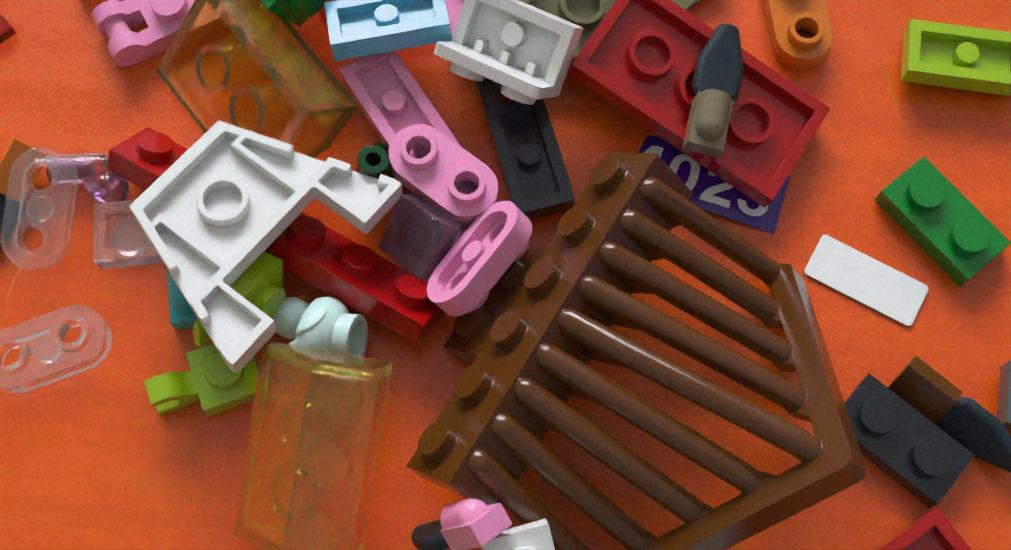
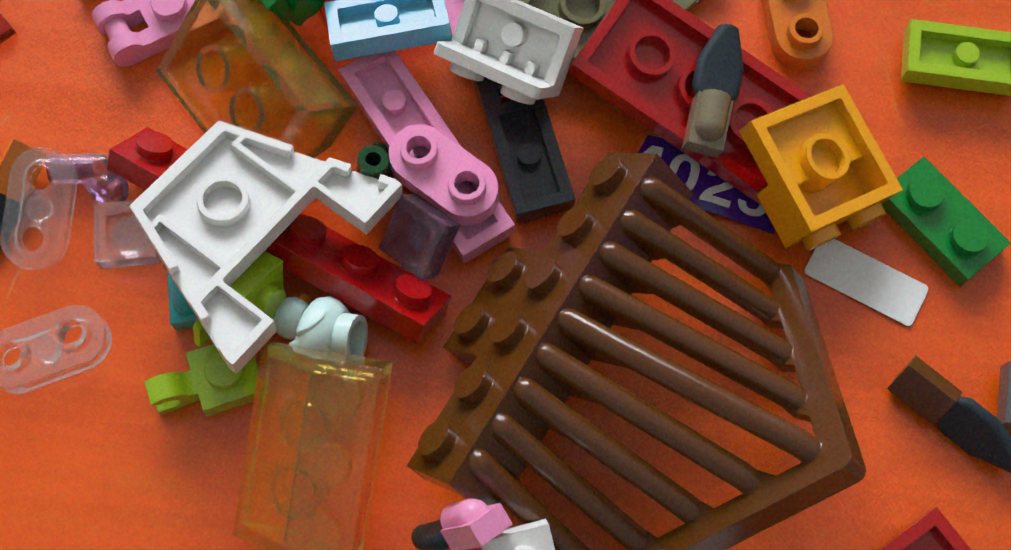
(479, 259): bright pink plate -> none
(819, 168): none -> light orange plate
(904, 442): black plate -> none

